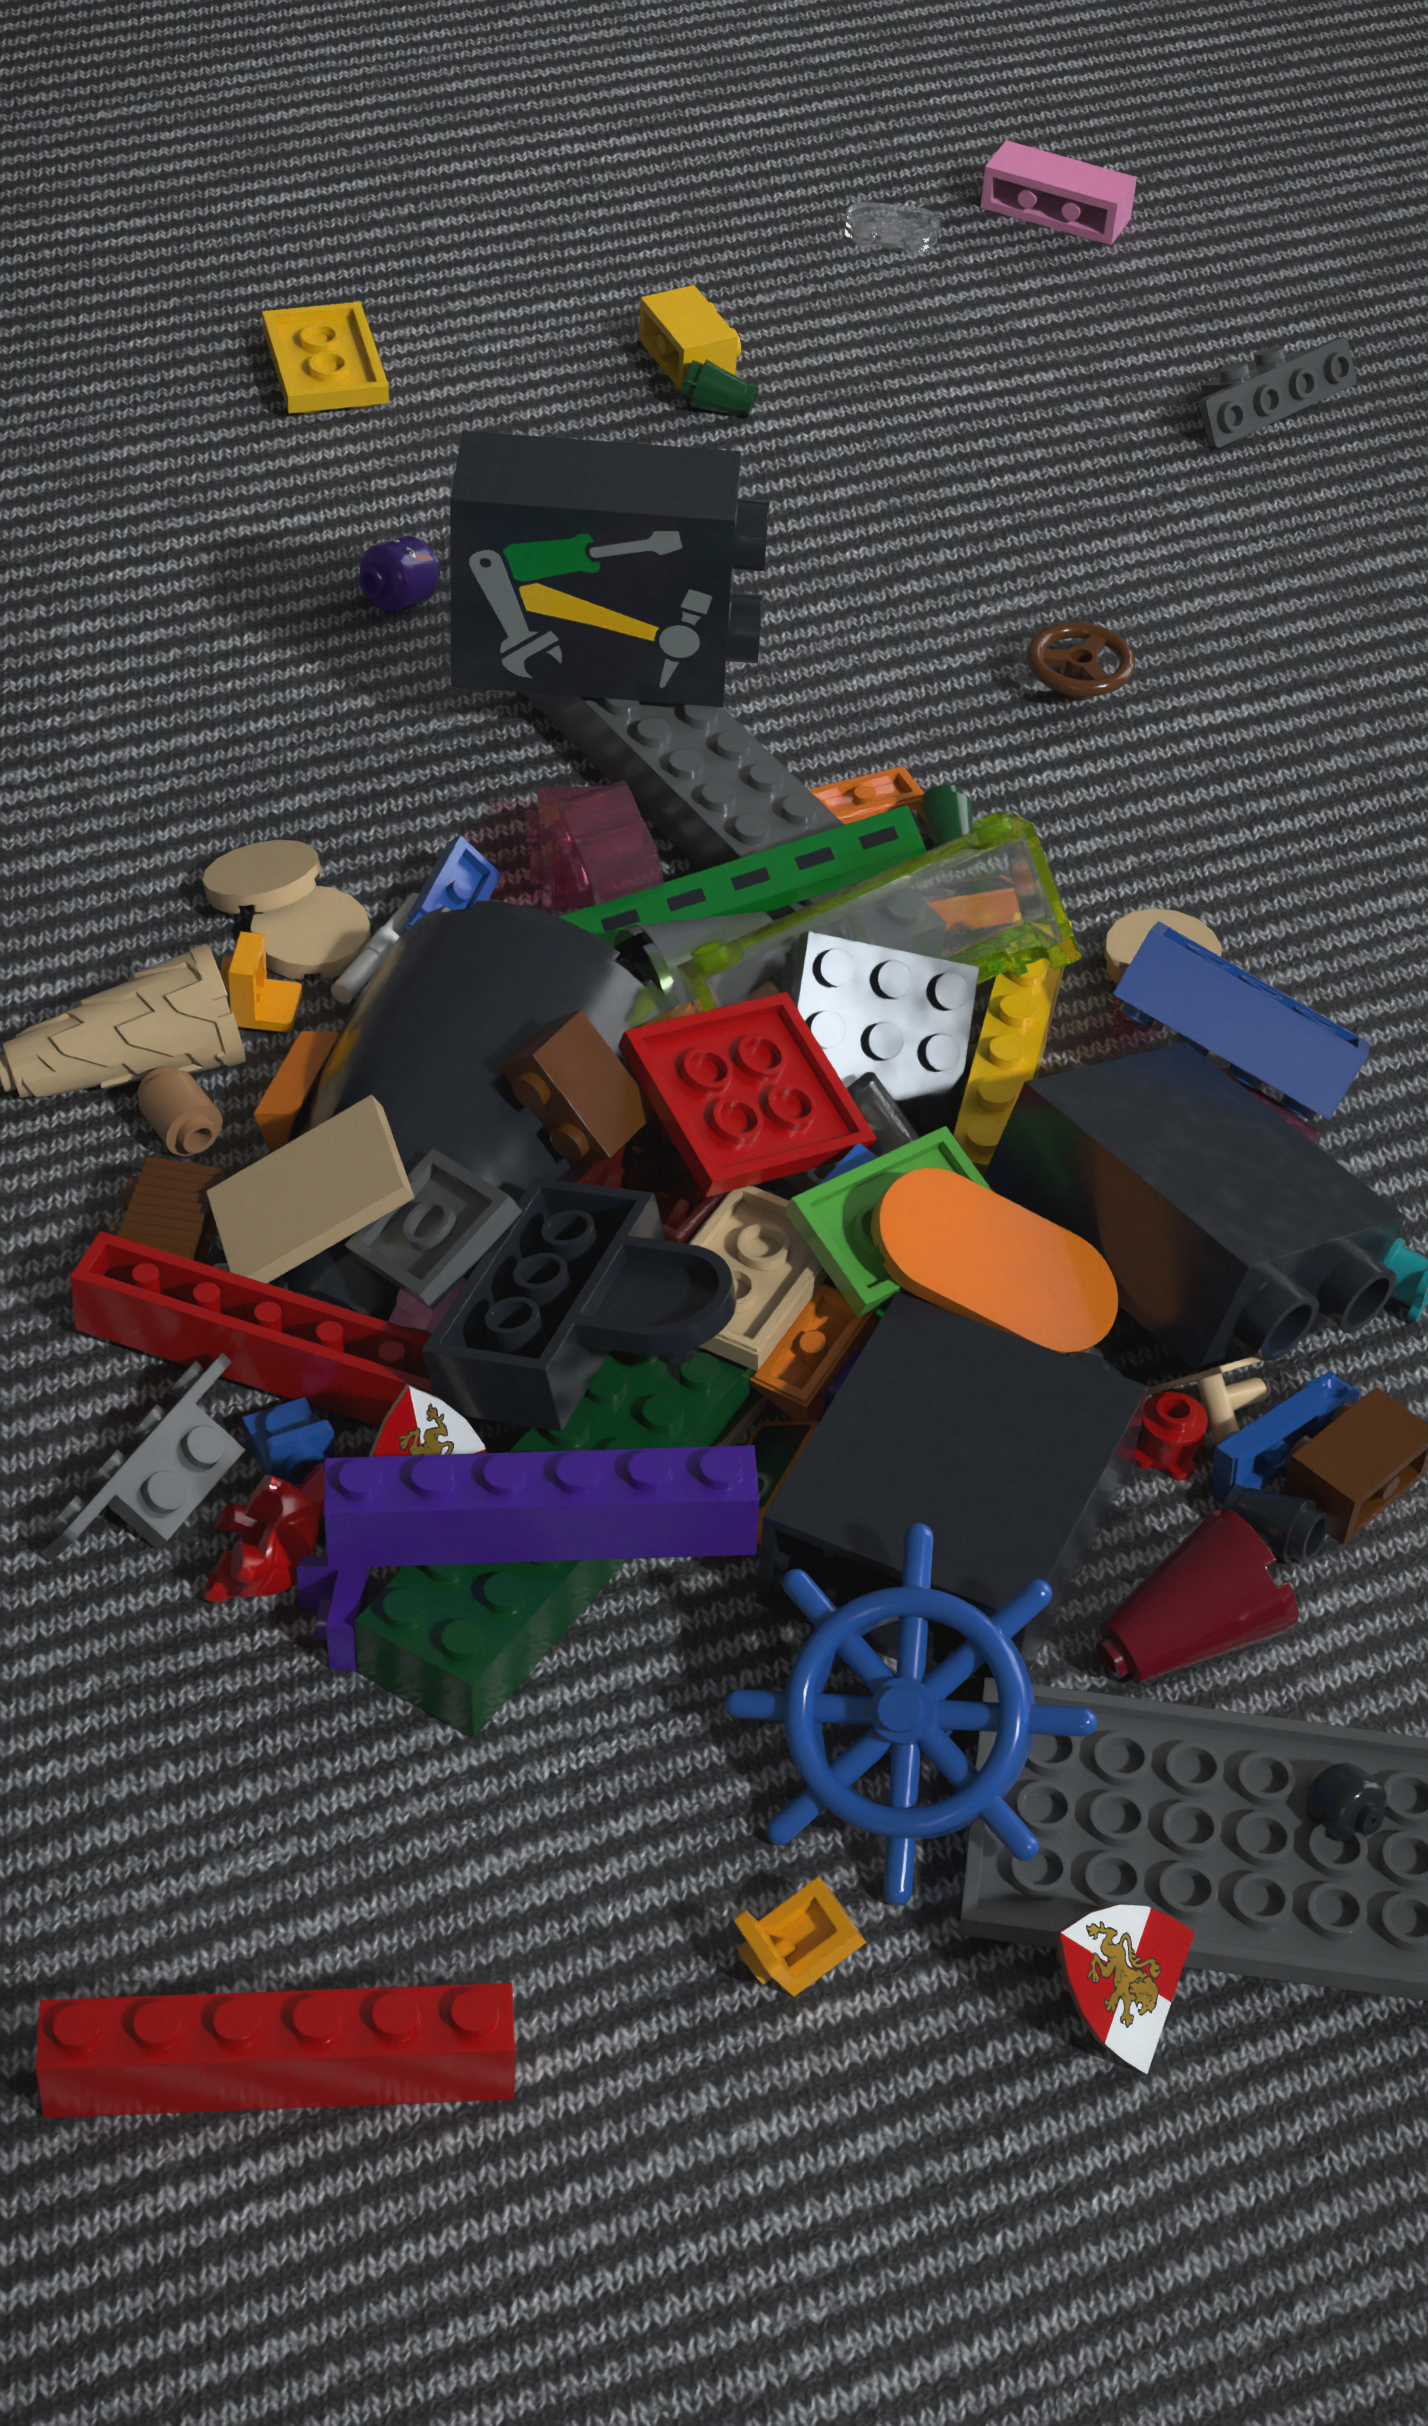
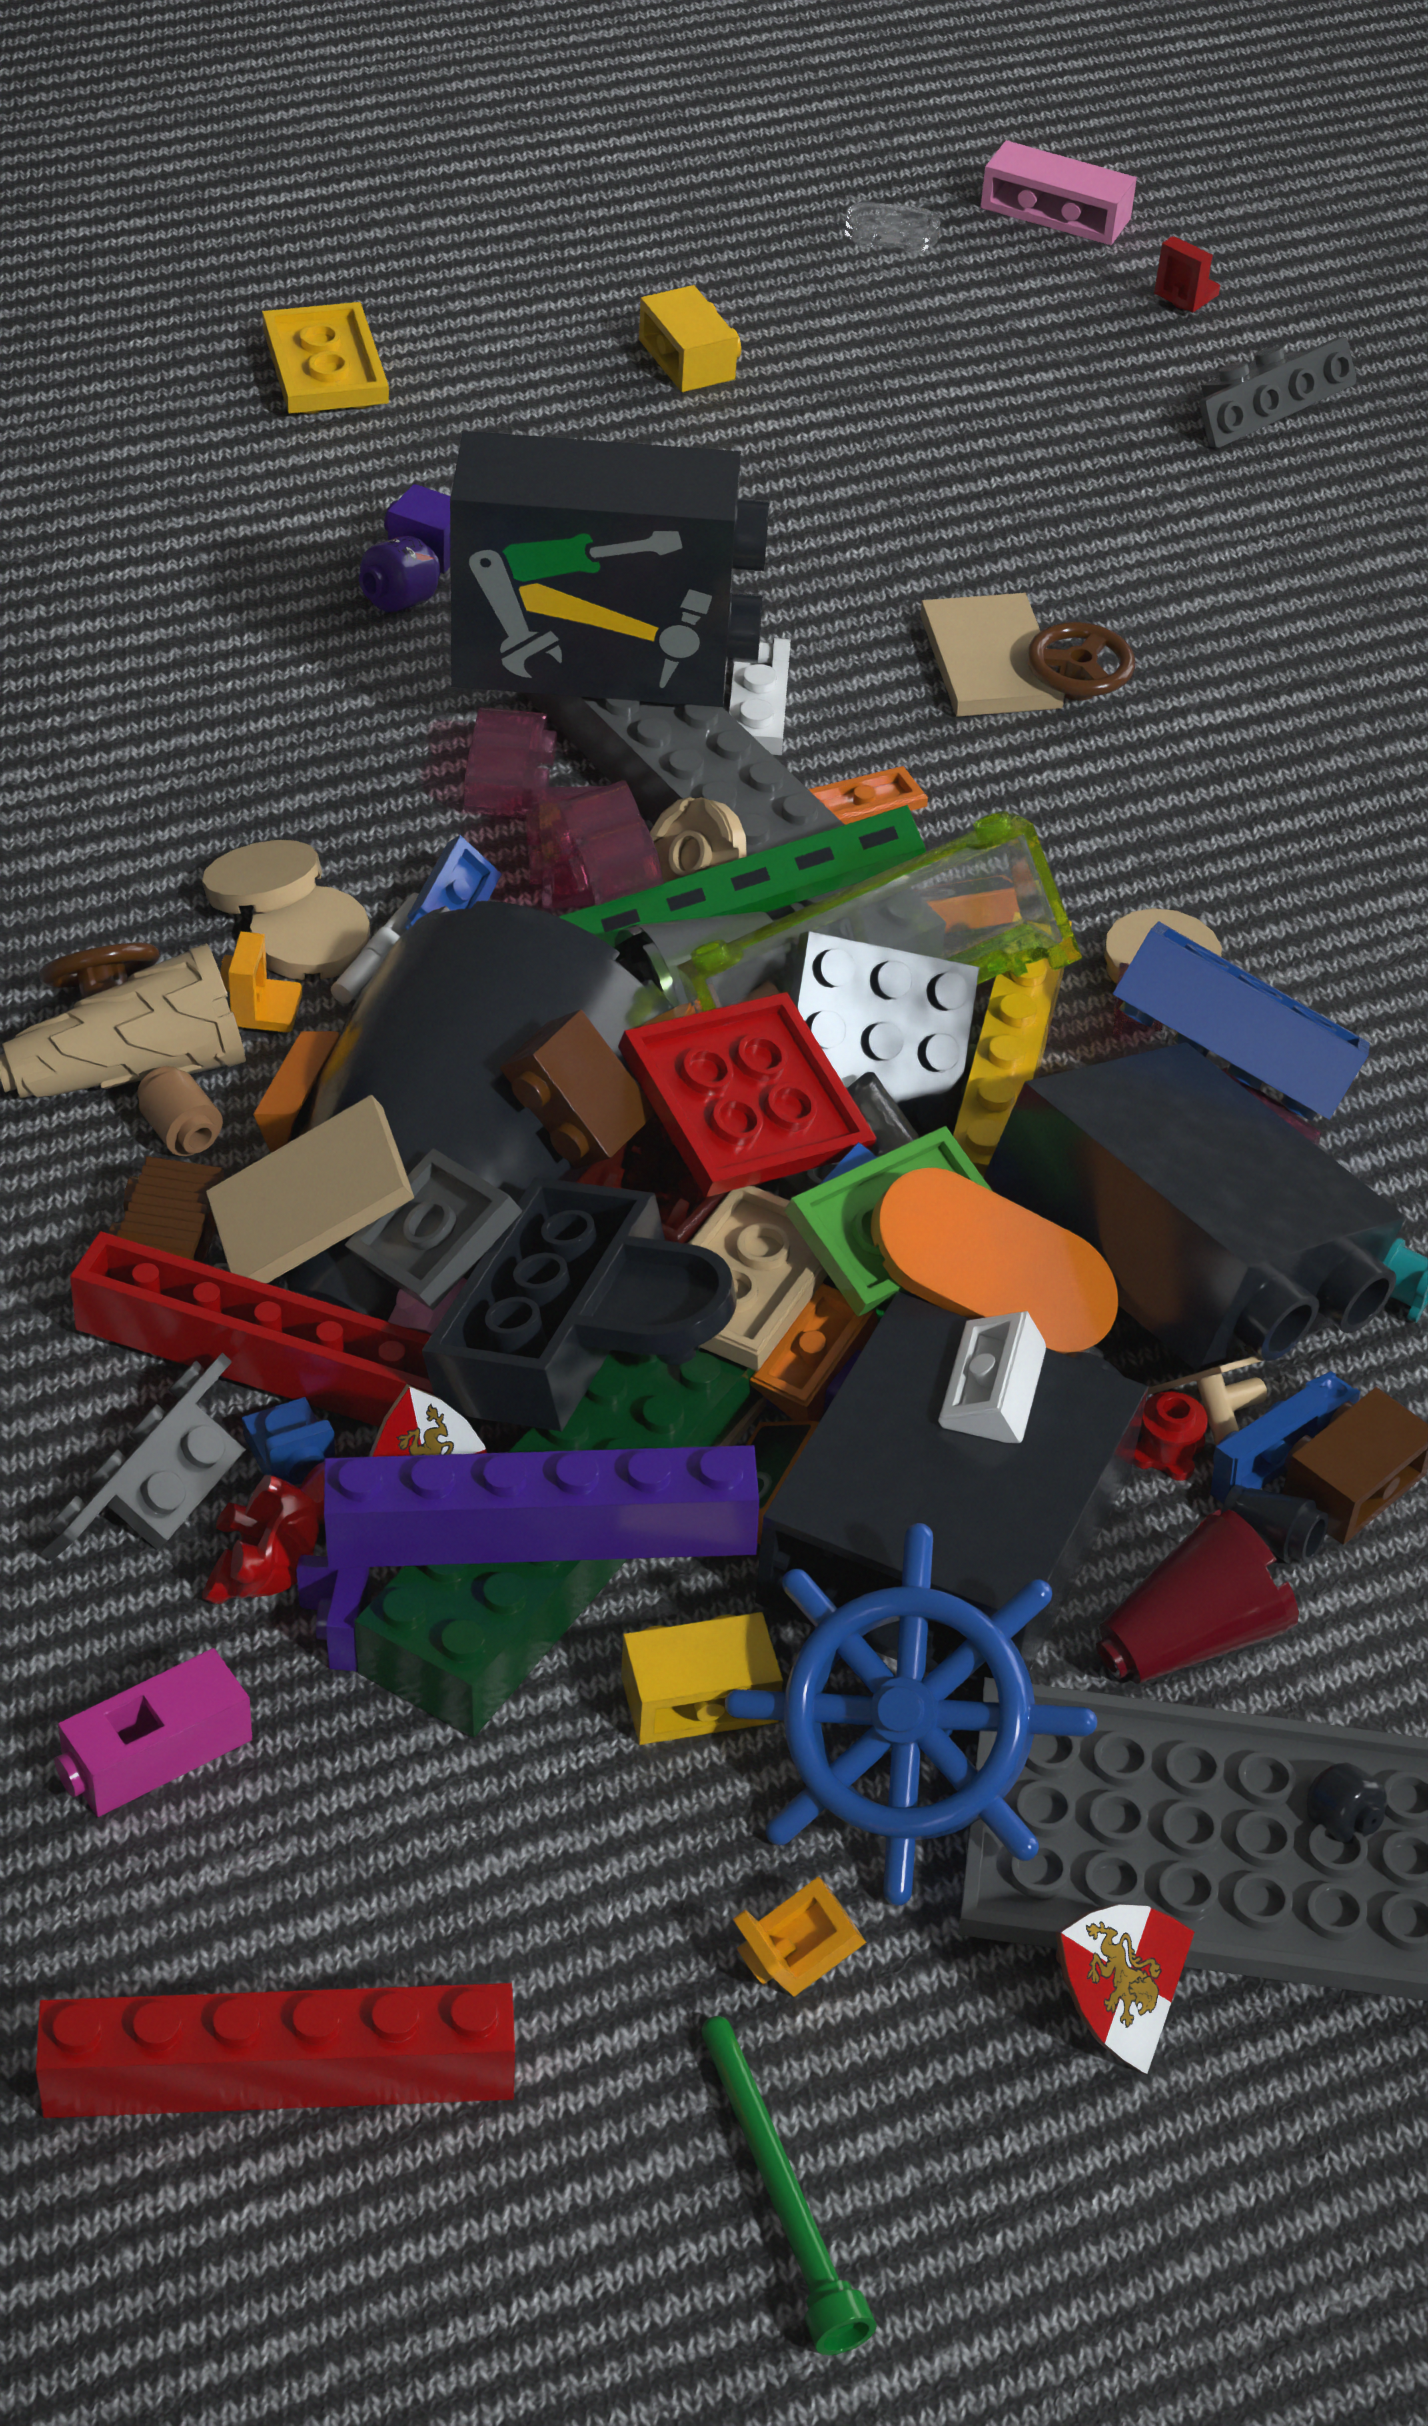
(99, 967): none -> reddish brown piece
(153, 1733): none -> dark pink brick
(424, 516): none -> dark purple brick
(508, 762): none -> clear pink brick
(685, 1671): none -> yellow brick
(697, 837): none -> tan tile
(717, 390): dark green cone -> none
(760, 694): none -> white plate
(836, 2313): none -> green piece
(945, 814): dark green cone -> none
(984, 654): none -> tan tile
(994, 1377): none -> white slope
(1185, 275): none -> red bracket

